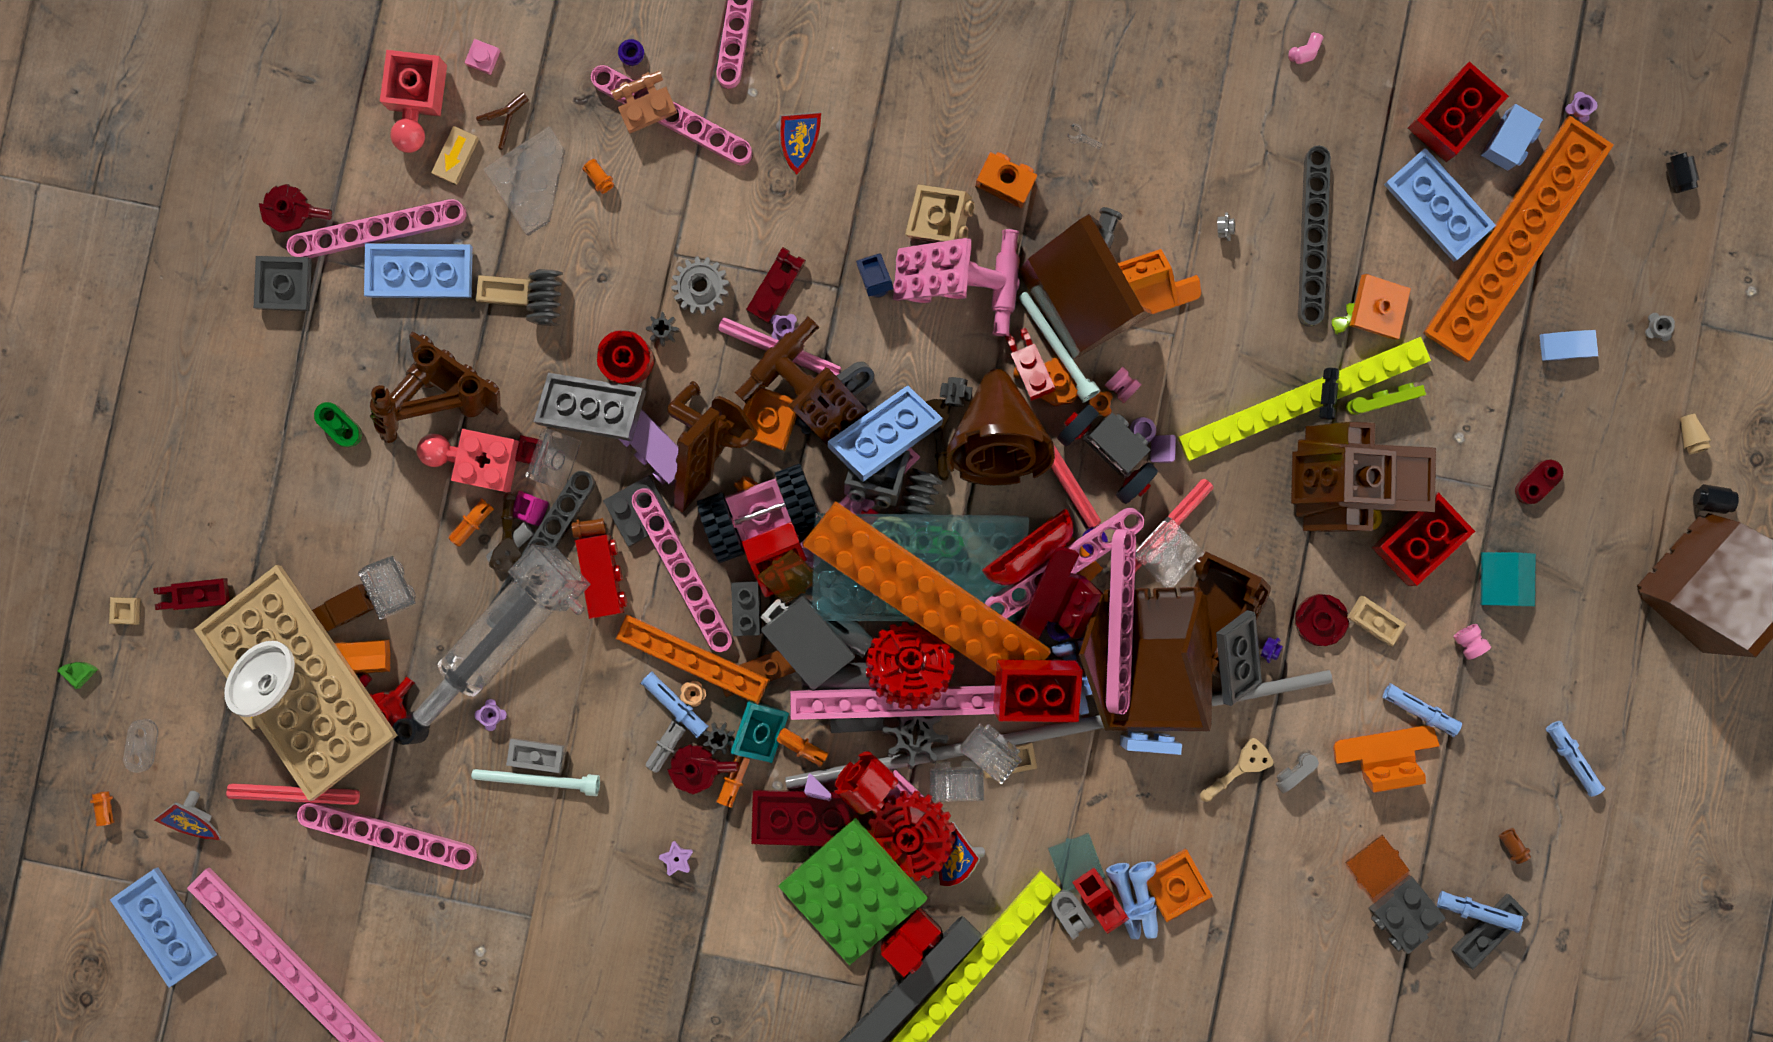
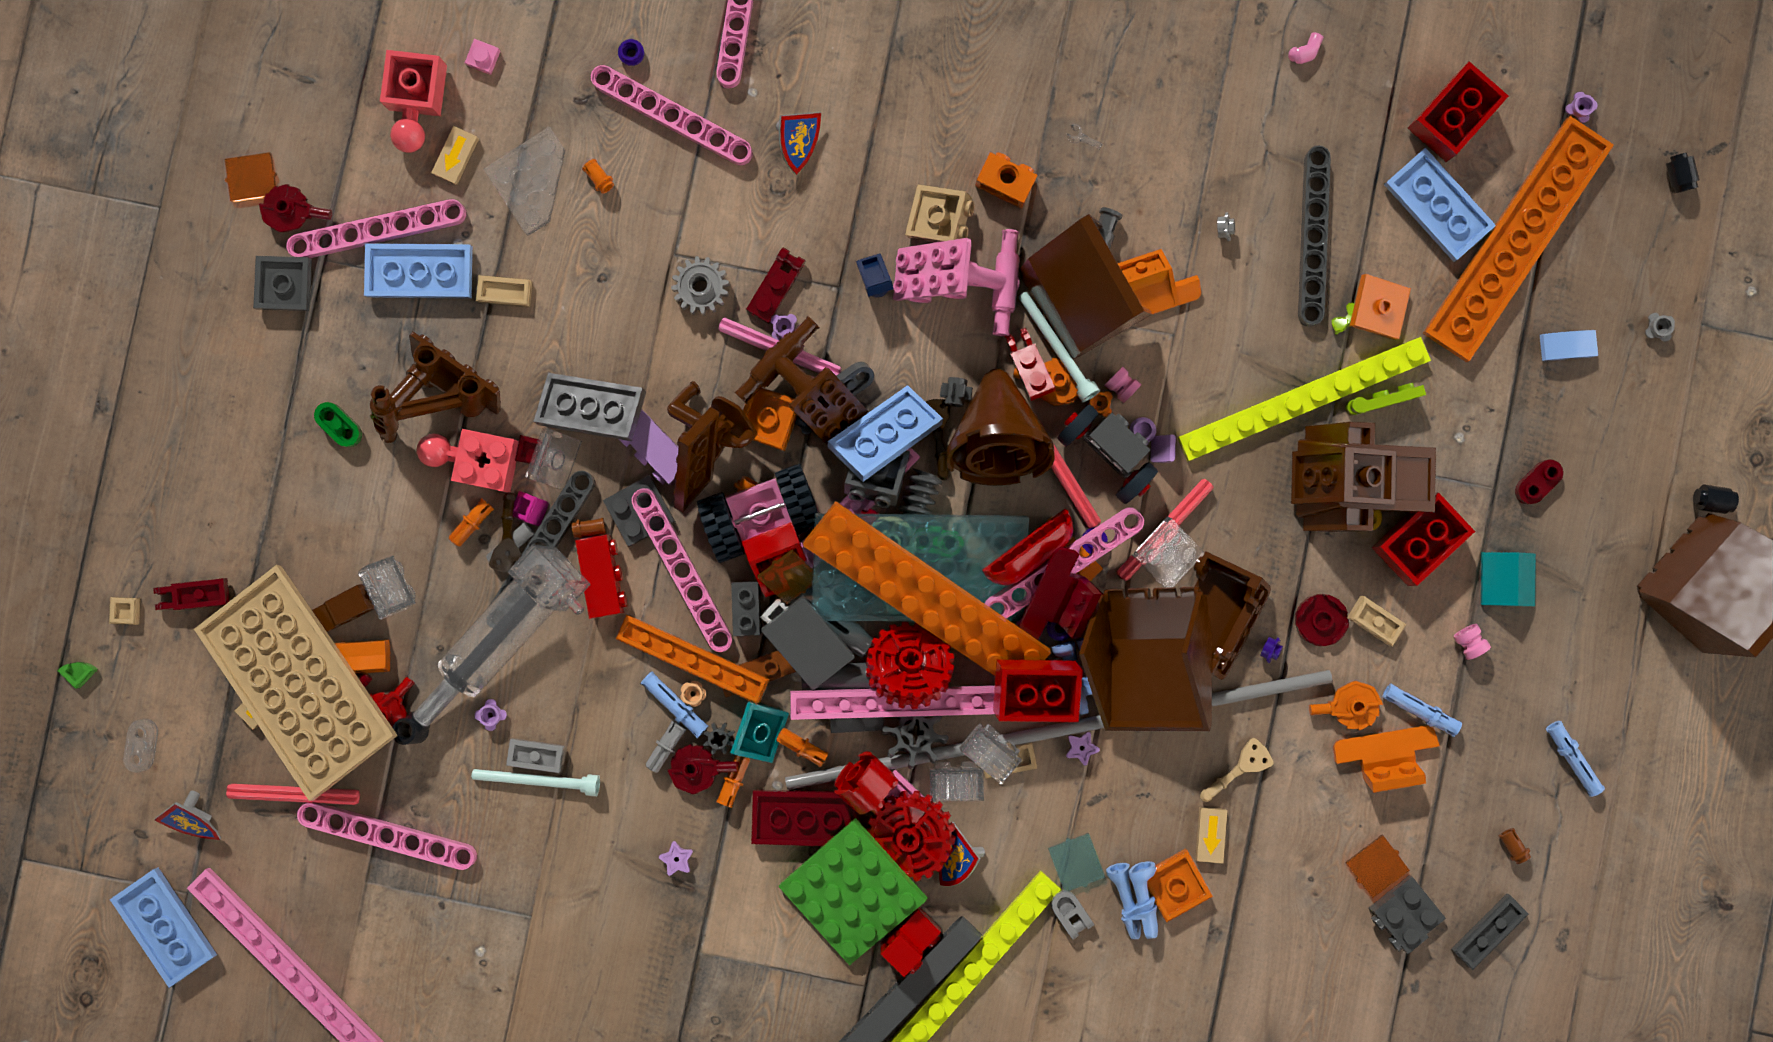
(102, 808): orange pin -> none
(250, 176): none -> clear orange piece
(259, 679): white dish -> none
(509, 109): reddish brown plant -> none
(543, 297): dark grey piece -> none
(610, 360): red brick -> none
(648, 108): nougat plate -> none
(657, 324): dark grey gear -> none
(816, 789): lavender slope -> none
(1089, 748): none -> lavender plate
(1101, 900): red brick -> none
(1121, 621): bright pink beam -> none
(1158, 744): light blue plate -> none
(1211, 835): none -> tan tile
(1239, 657): dark grey tile -> none
(1291, 777): light grey plate -> none
(1329, 393): black axle -> none
(1353, 704): none -> orange piece
(1485, 913): light blue pin -> none
(1512, 137): light blue brick -> none
(1694, 435): tan cone -> none

